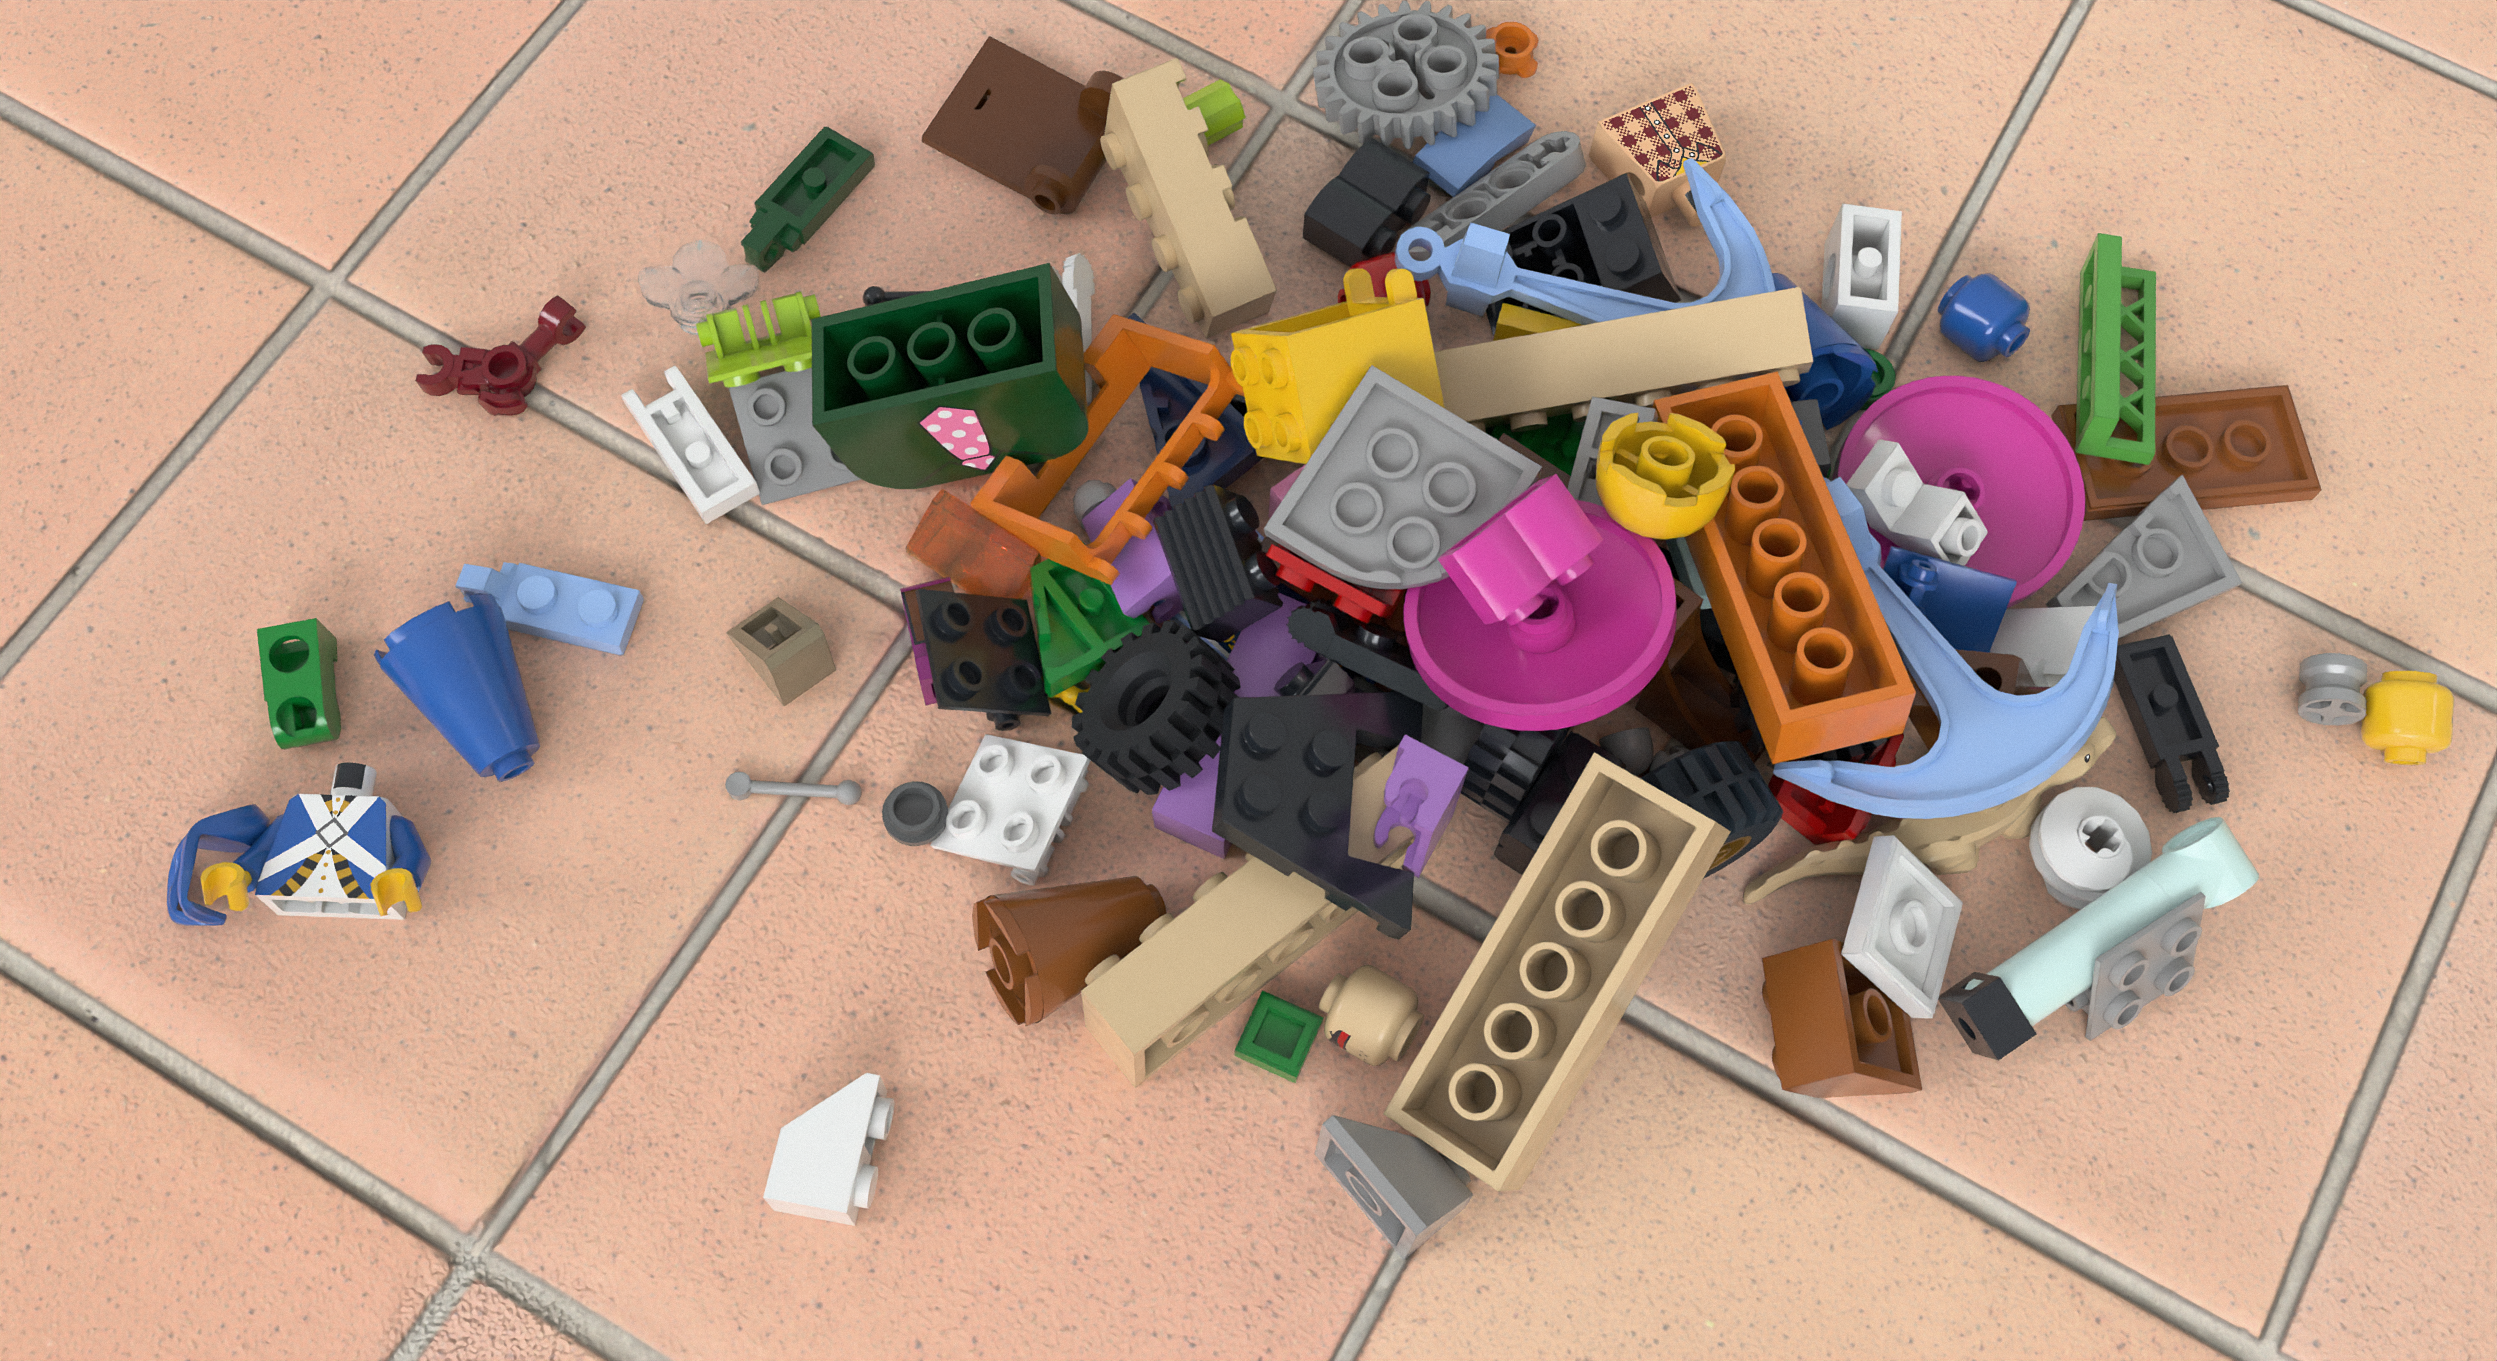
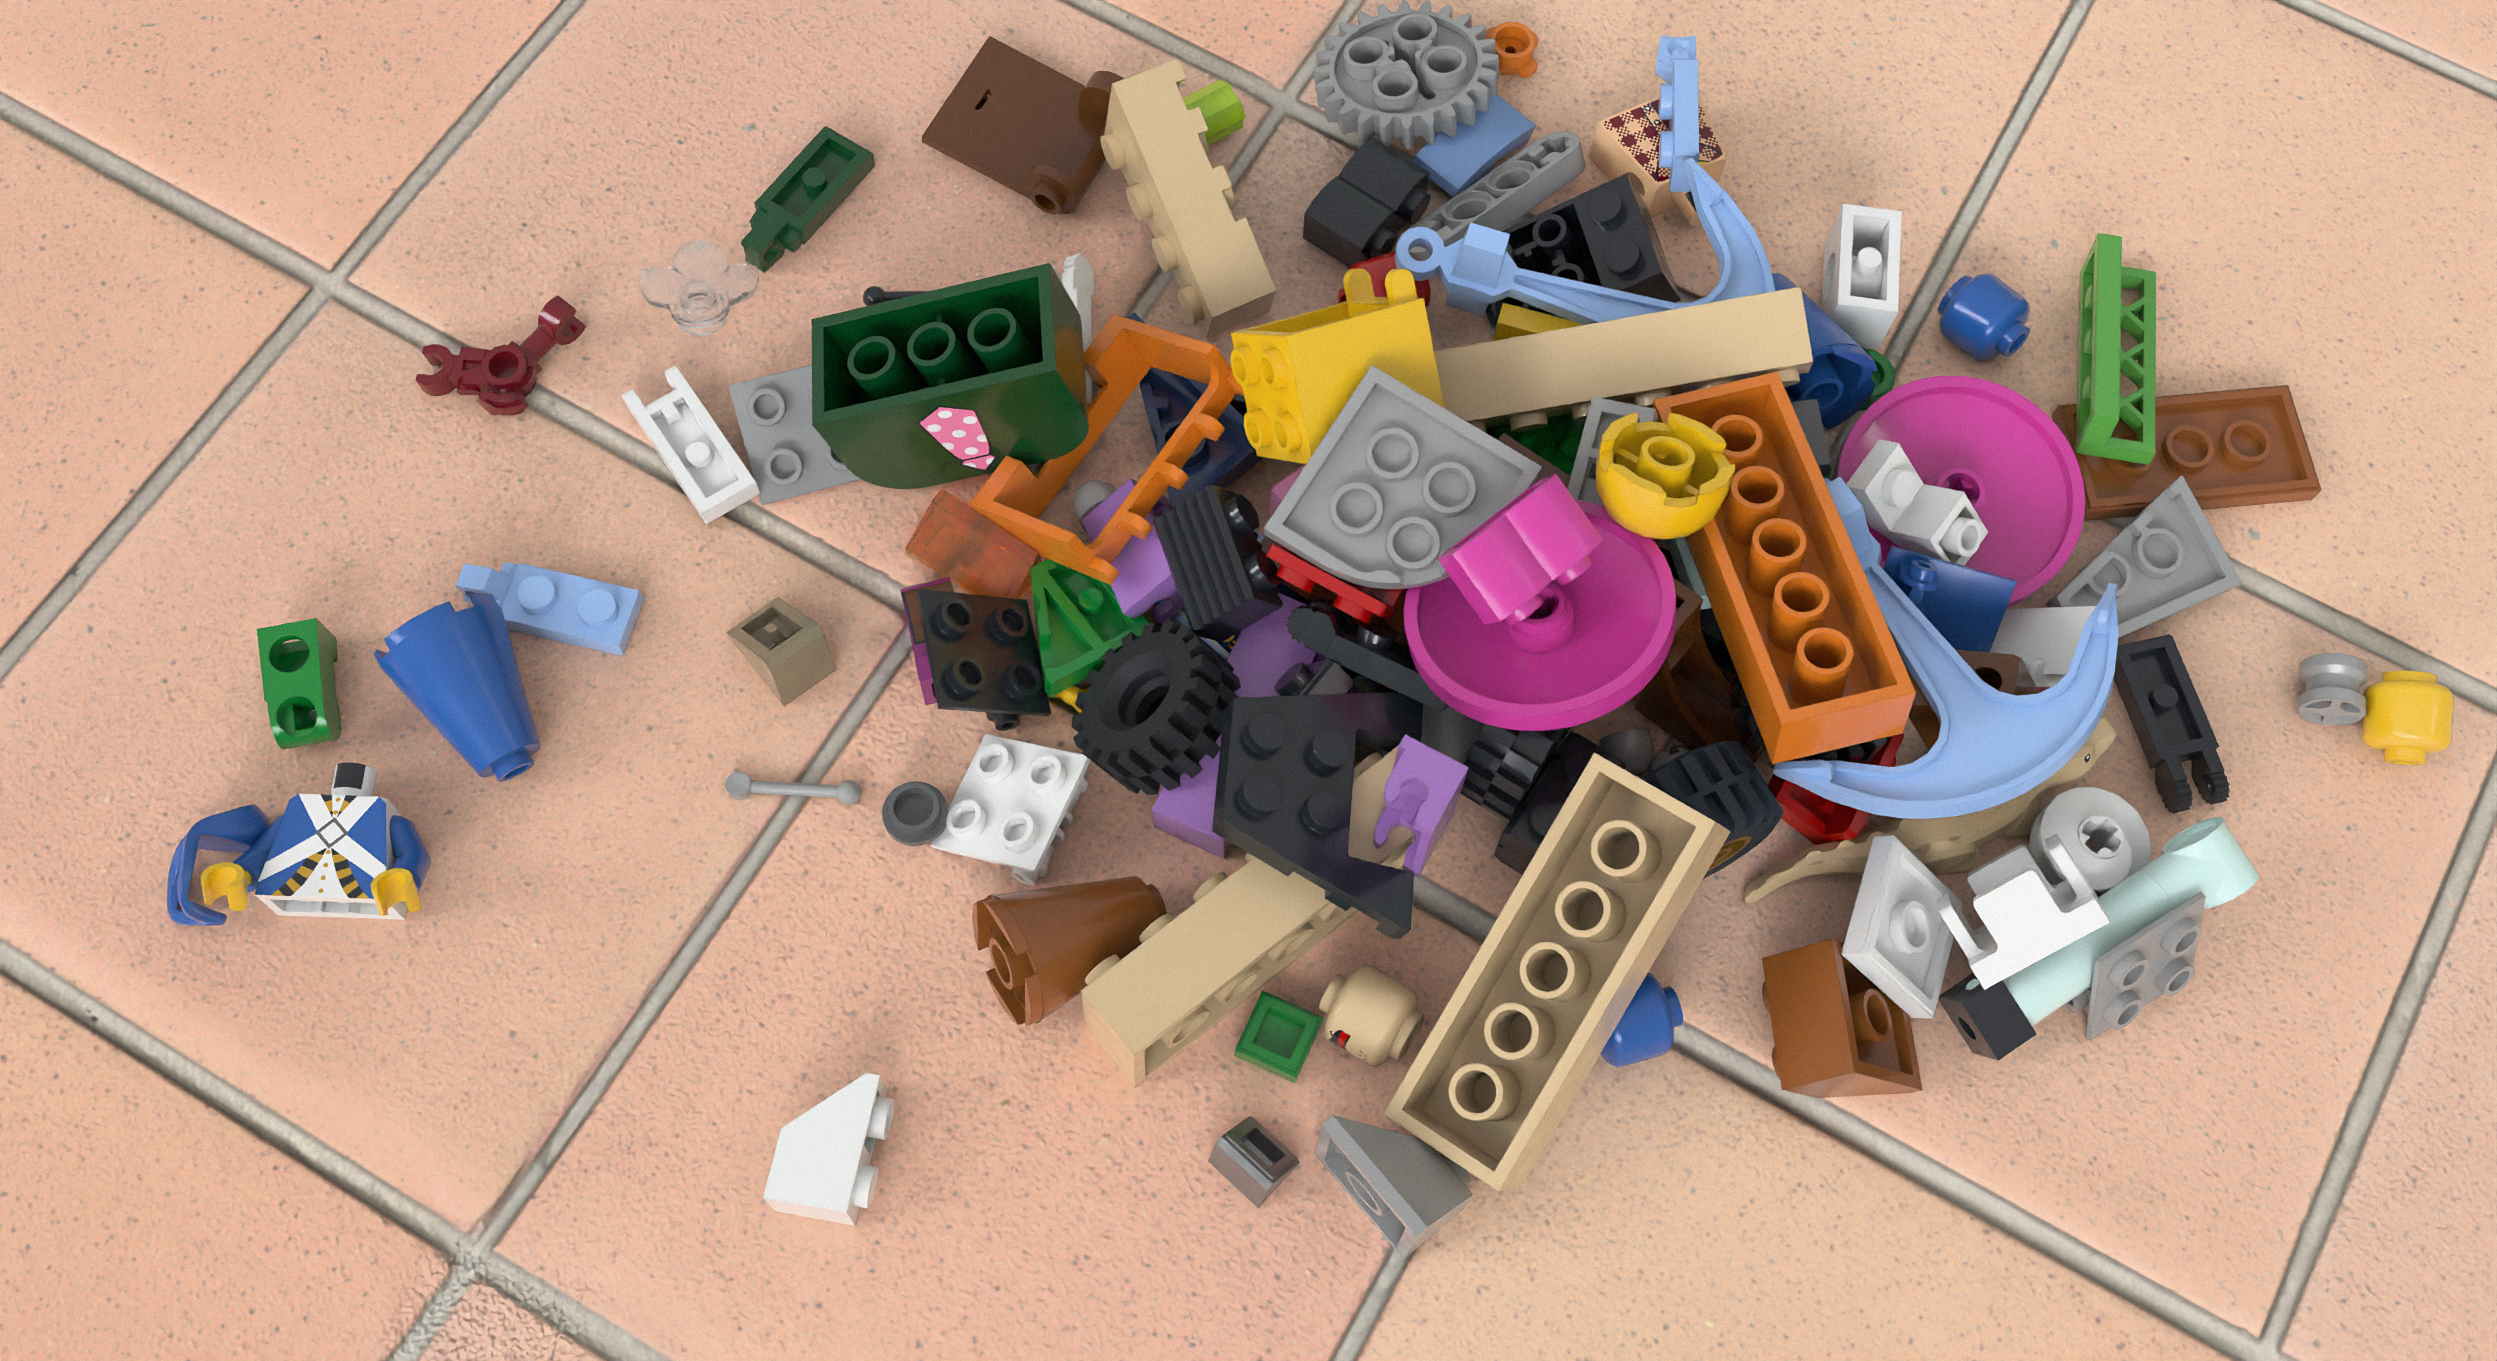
(739, 360): lime hinge -> none
(1253, 1160): none -> flat silver slope
(1645, 1026): none -> blue head
(1678, 104): none -> light blue hinge
(2022, 912): none -> white panel

